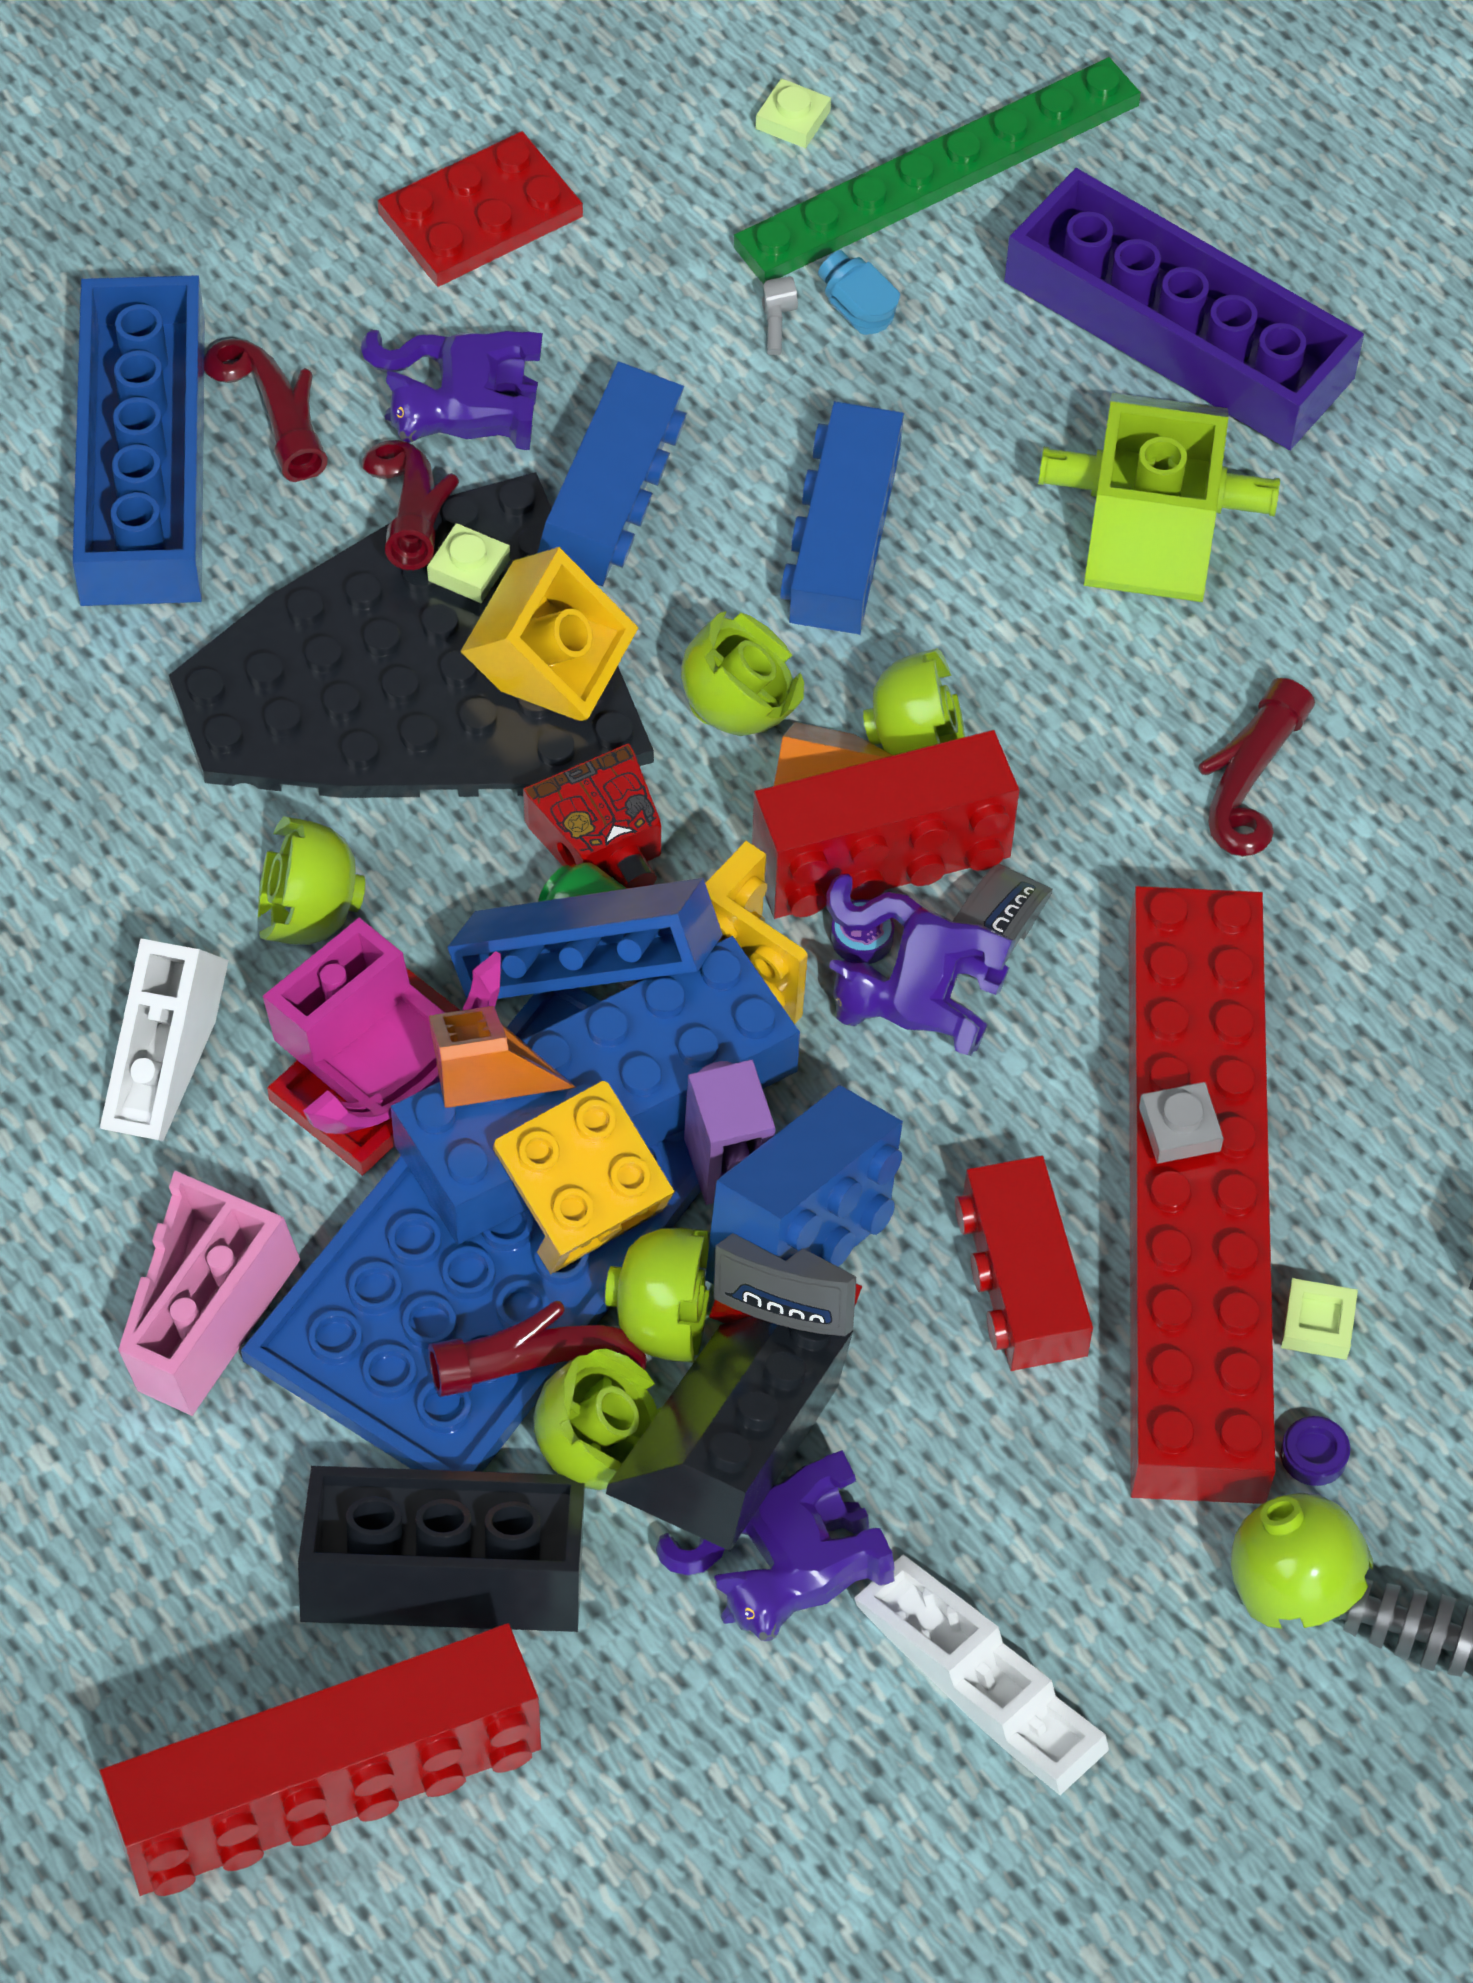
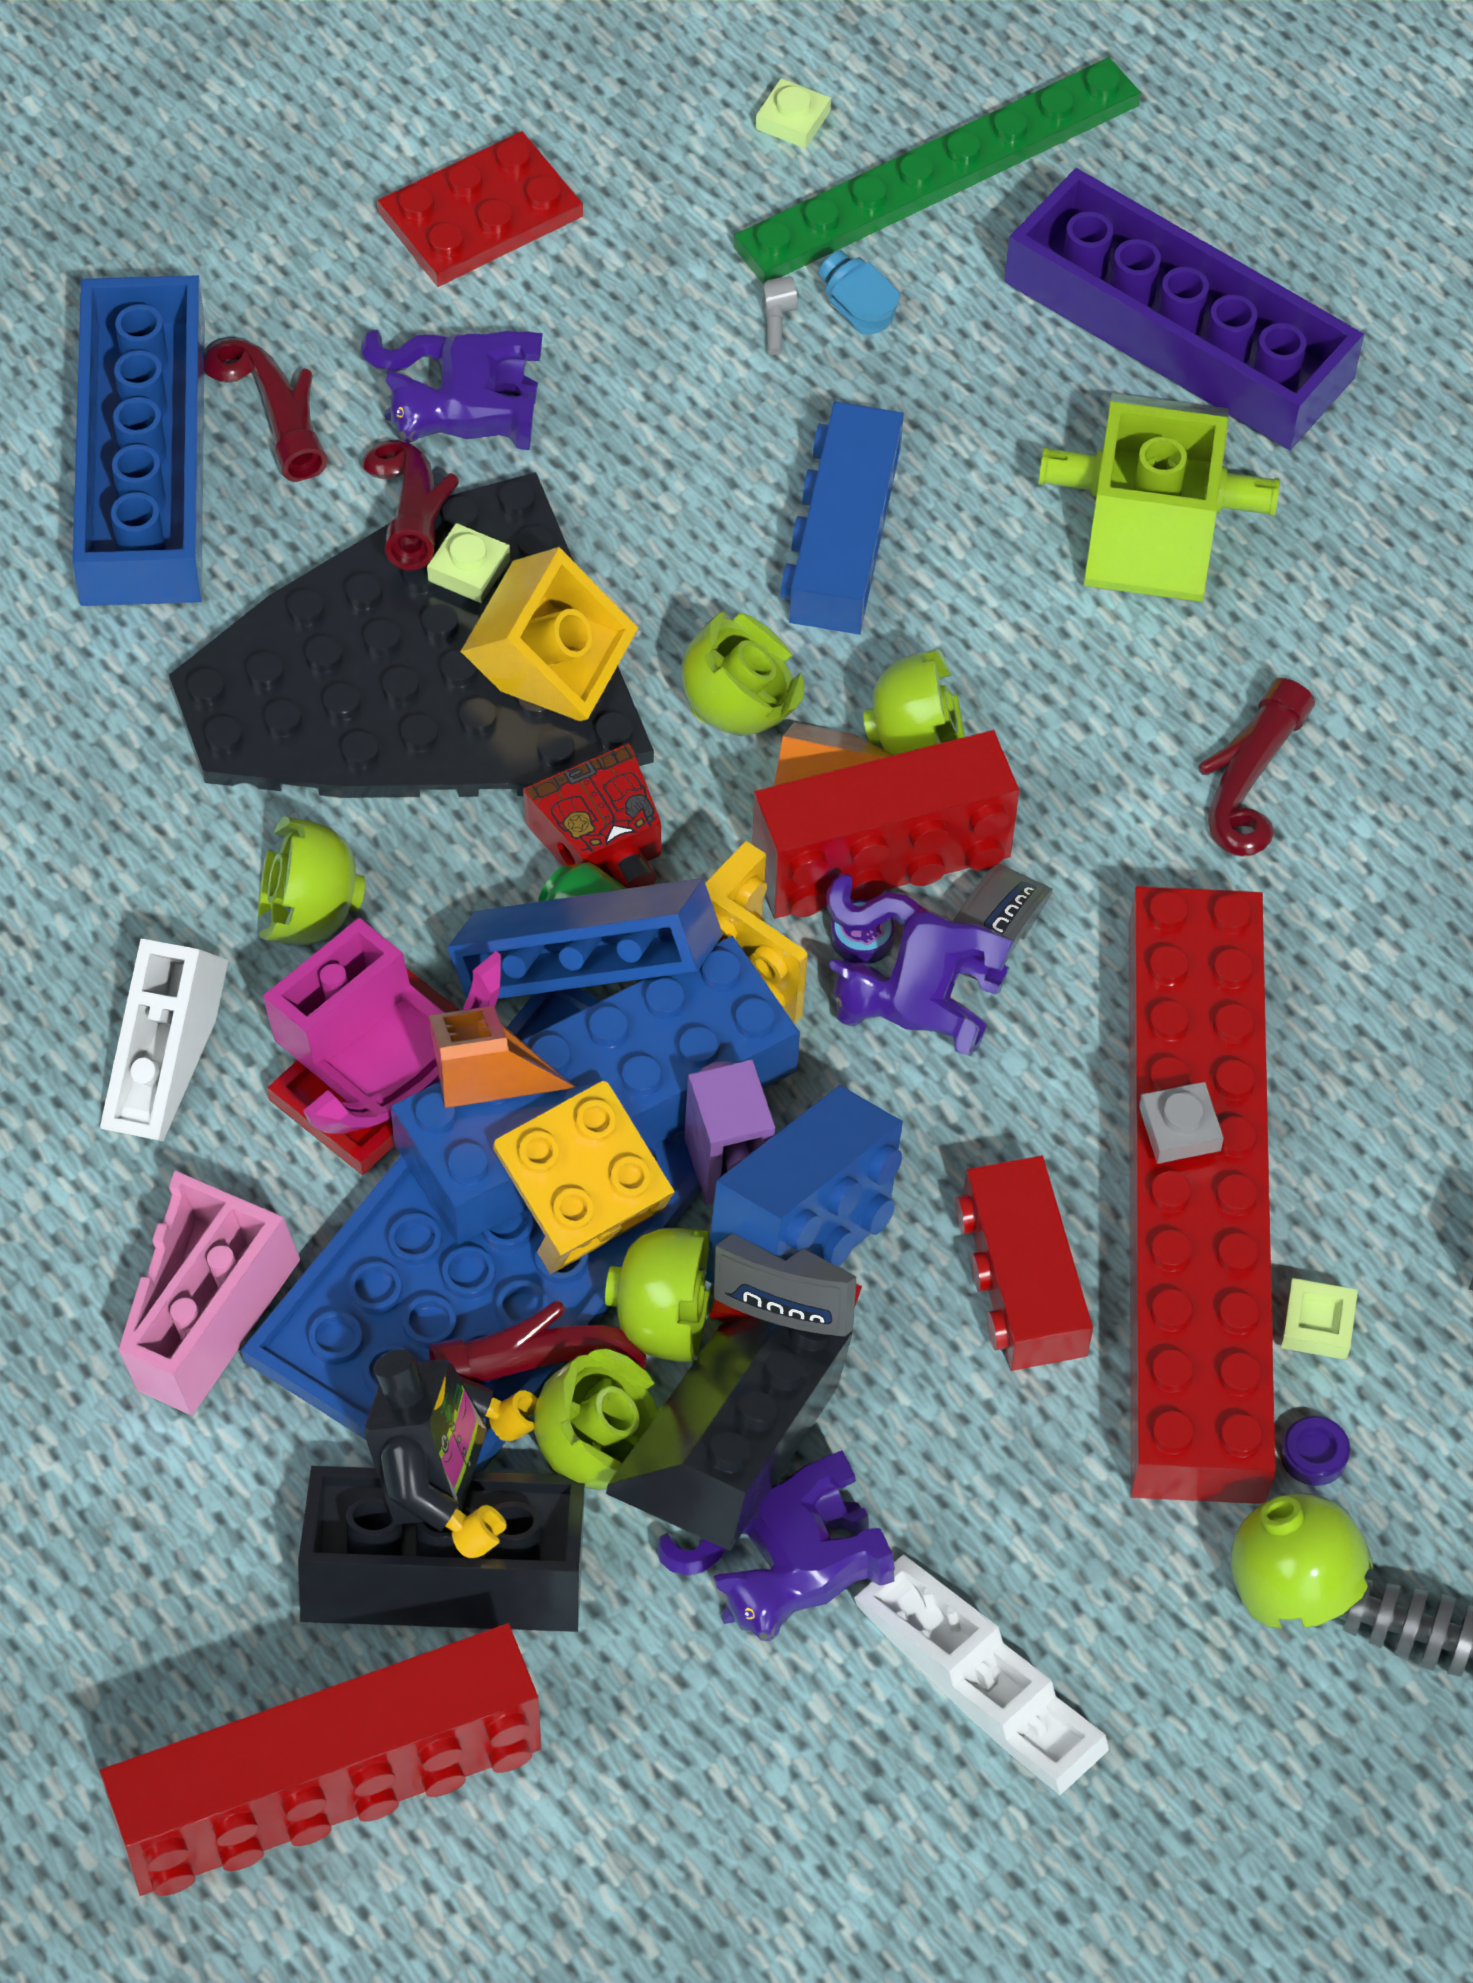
(428, 1440): none -> black torso
(612, 471): blue brick -> none

